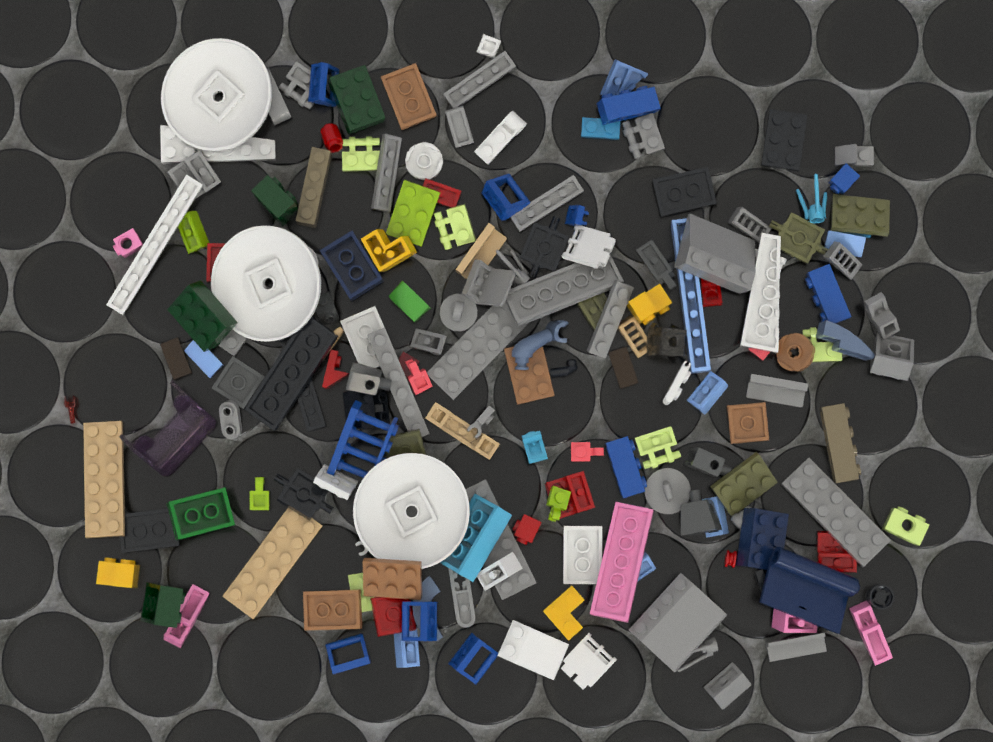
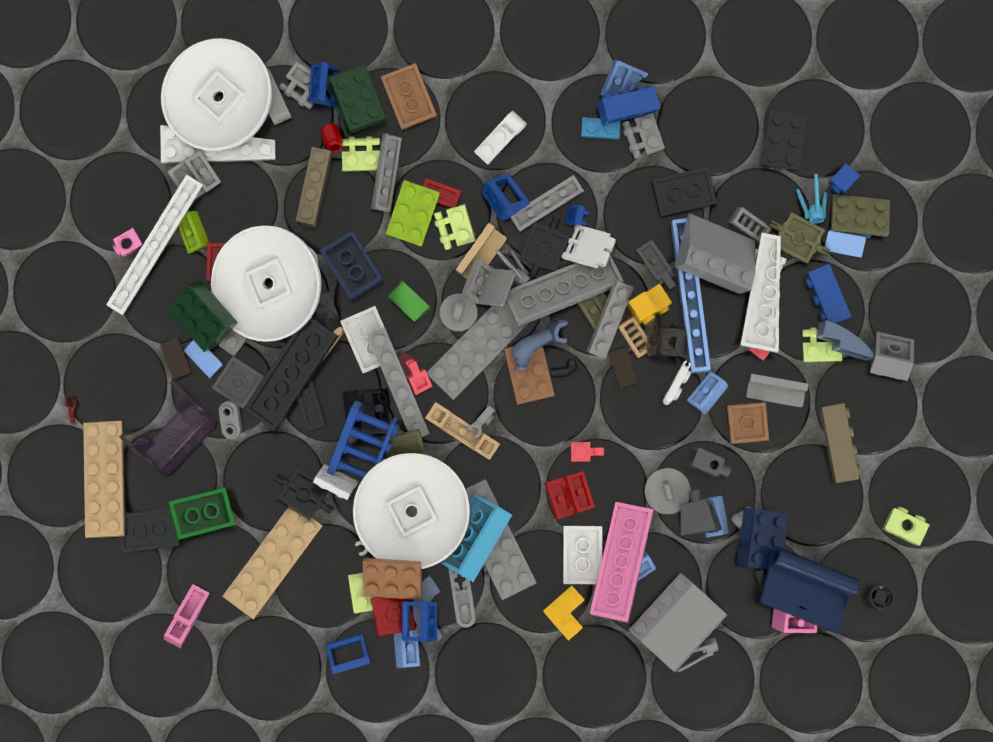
(118, 574): yellow brick -> none
(162, 605): dark green brick -> none
(259, 498): lime plate -> none
(275, 200): dark green brick -> none
(332, 610): medium nougat plate -> none
(333, 376): red slope -> none
(360, 376): dark grey torso -> none
(387, 253): yellow brick -> none
(424, 161): white tile -> none
(428, 341): light grey slope -> none
(459, 126): light grey tile -> none
(466, 654): blue tile -> none
(479, 80): light grey plate -> none
(488, 46): white tile -> none
(499, 571): white slope -> none
(526, 529): red brick -> none
(533, 650): white slope -> none
(534, 447): medium azure bracket -> none
(558, 501): lime plate -> none
(587, 662): white plate -> none
(626, 467): blue brick -> none
(654, 442): yellowish green plate -> none
(710, 293): red slope -> none
(727, 685): light grey panel -> none
(730, 558): red bush -> none
(744, 484): olive plate -> none
(796, 646): light grey panel -> none
(805, 356): medium nougat plate -> none
(833, 251): light grey slope -> none
(833, 554): red slope -> none
(836, 512): light grey plate -> none
(854, 155): light grey slope -> none
(871, 632): bright pink slope -> none
(880, 316): light grey brick -> none

